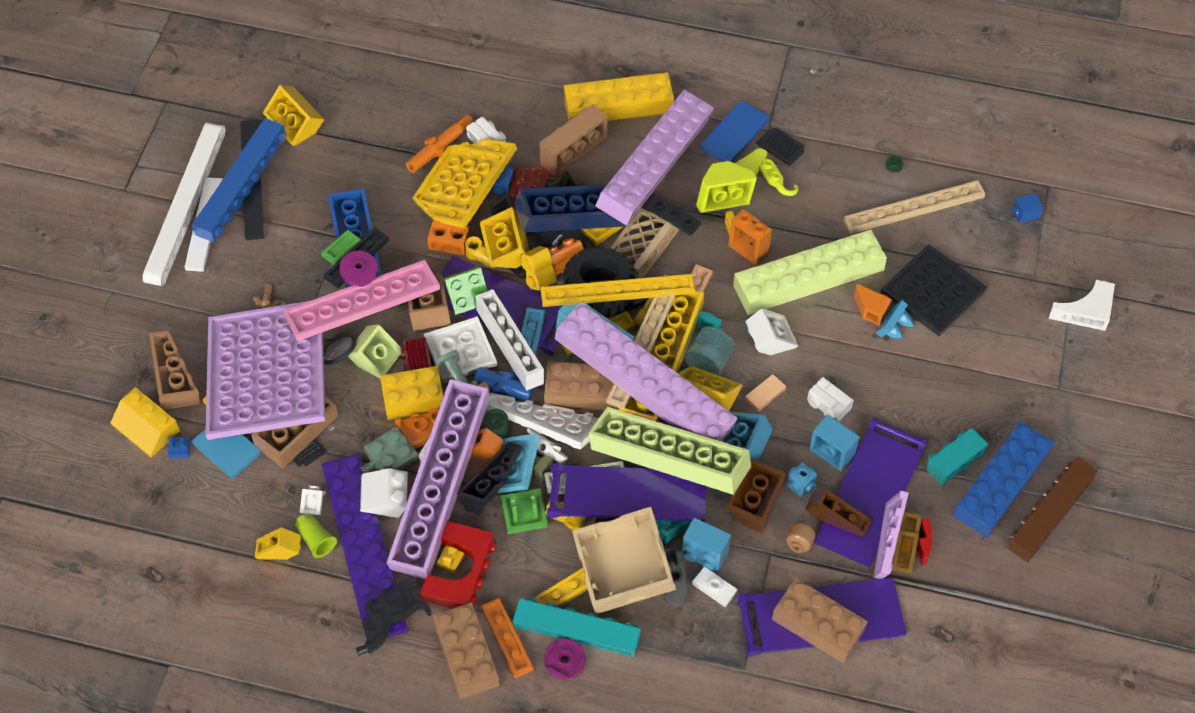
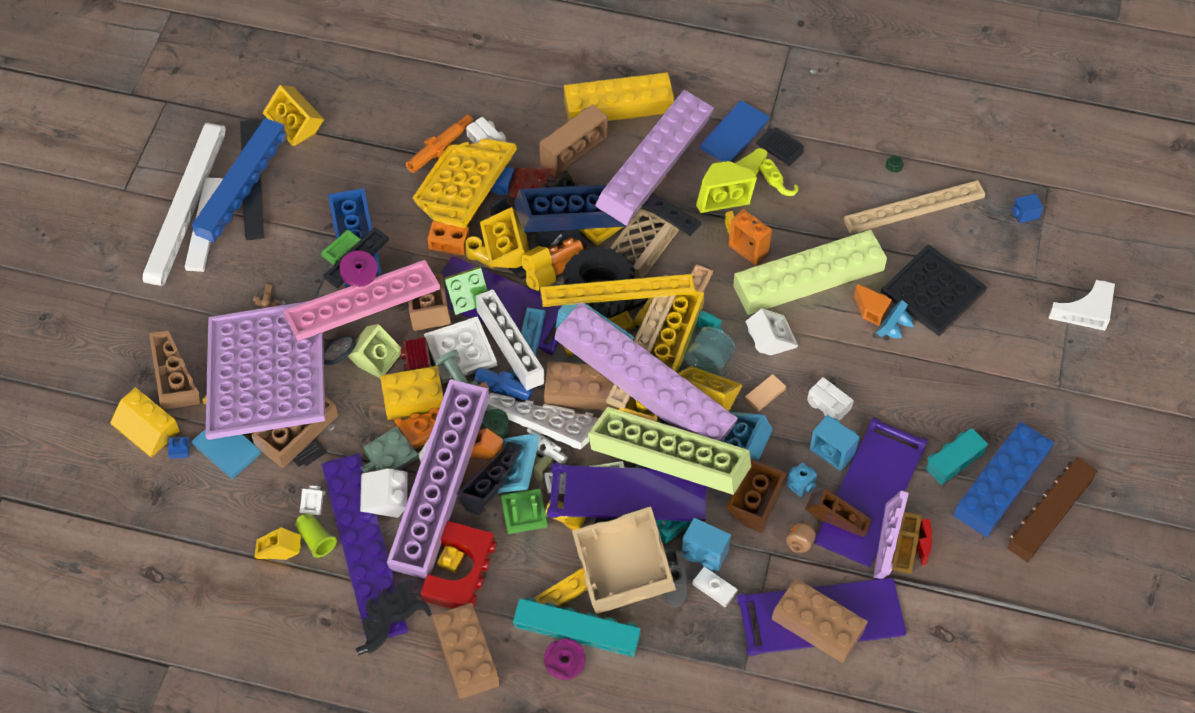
(507, 638): orange tile -> none

